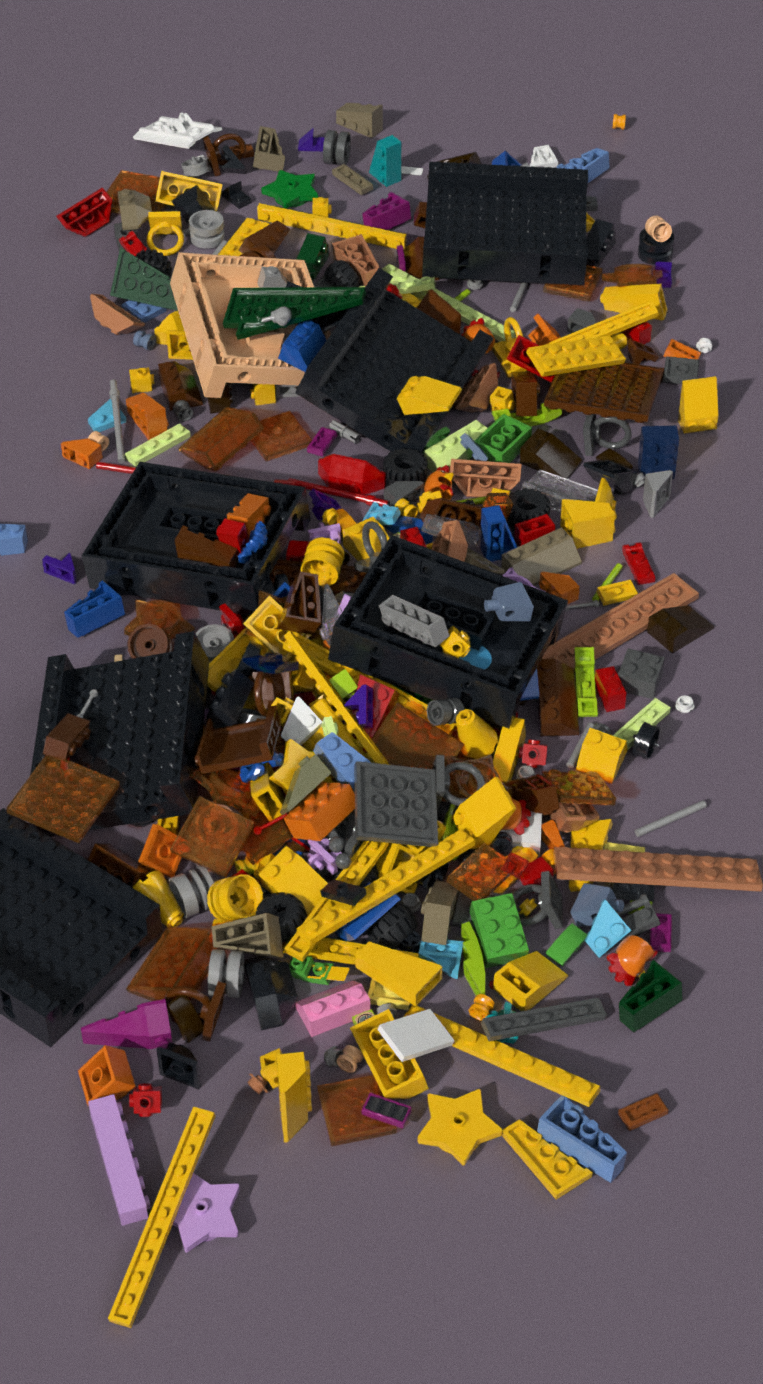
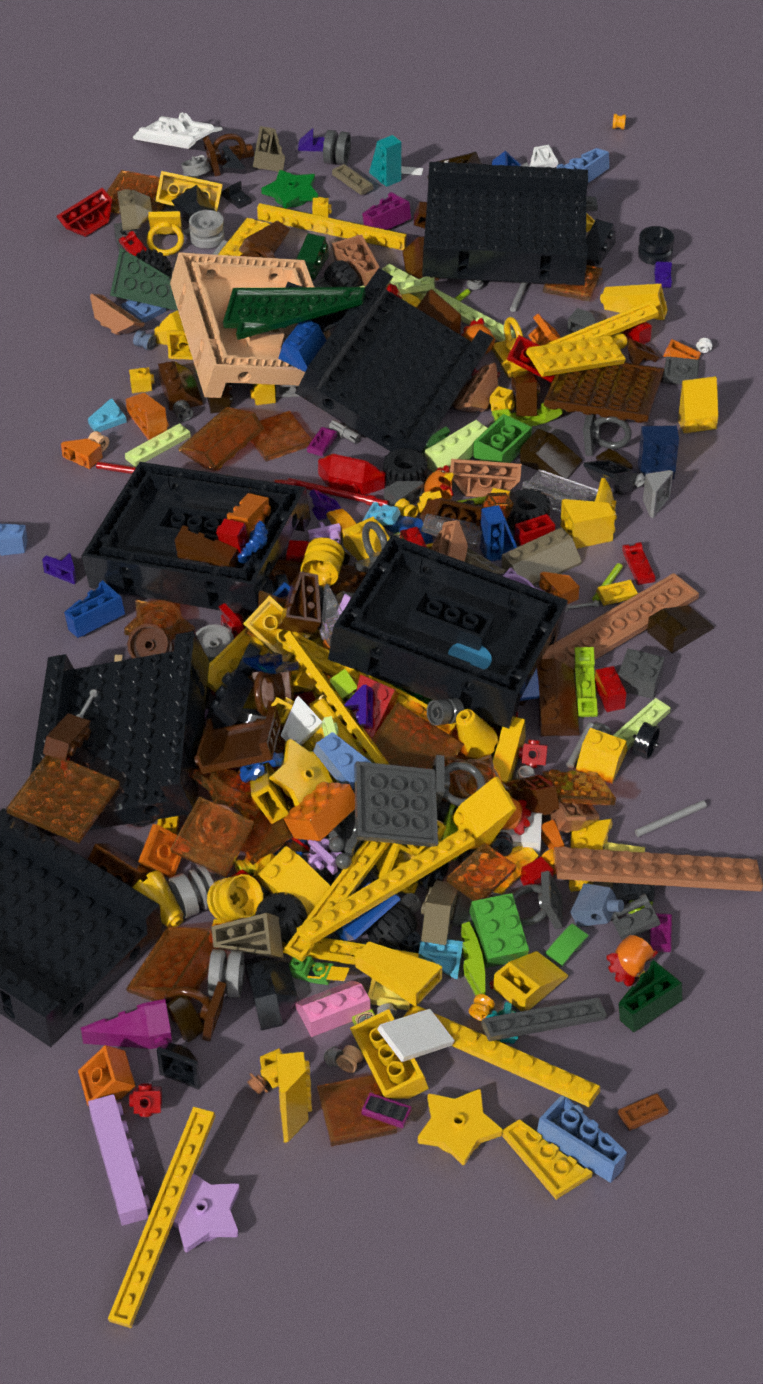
(114, 396): light grey bar -> none
(258, 829): red hinge -> none
(271, 278): light grey slope -> none
(281, 316): light grey piece -> none
(305, 779): olive slope -> none
(330, 516): yellow plate -> none
(343, 892): black plate -> none
(361, 118): dark tan wedge -> none
(401, 258): magenta tile -> none
(414, 621): light grey brick -> none
(427, 395): yellow slope -> none
(457, 643): yellow brick -> none
(478, 453): sand blue plate -> none
(510, 603): sand blue torso -> none
(515, 865): clear red slope -> none
(527, 906): yellow plate -> none
(606, 930): medium azure wing -> none
(633, 275): clear orange plate -> none
(658, 228): light nougat wheel -> none
(684, 704): white plate -> none

